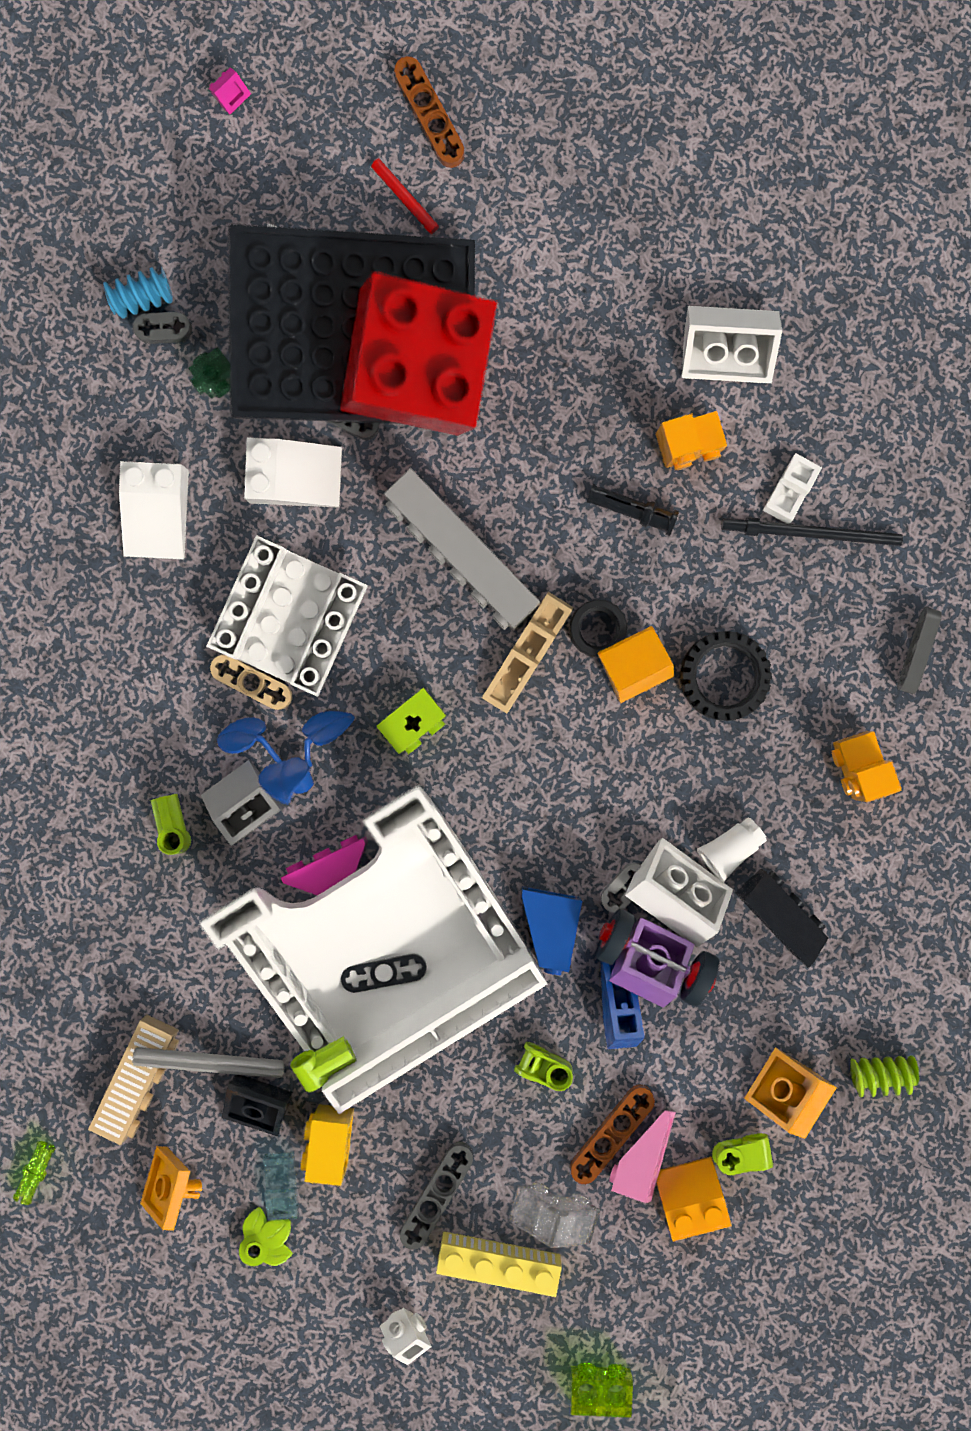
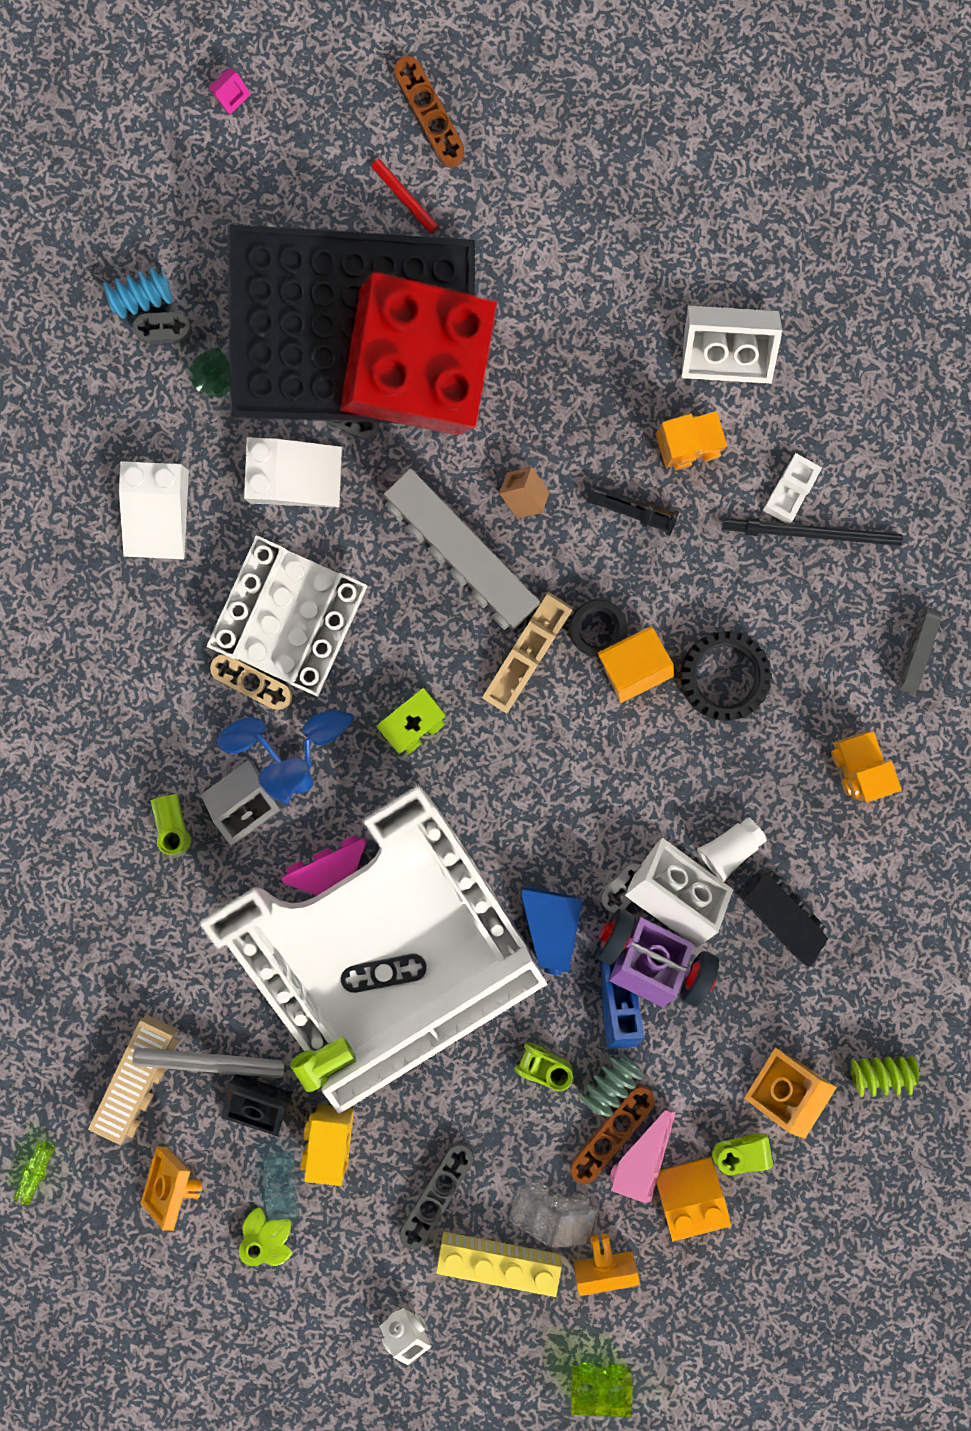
(524, 492): none -> medium nougat panel
(605, 1270): none -> light orange tile
(612, 1085): none -> sand green piece

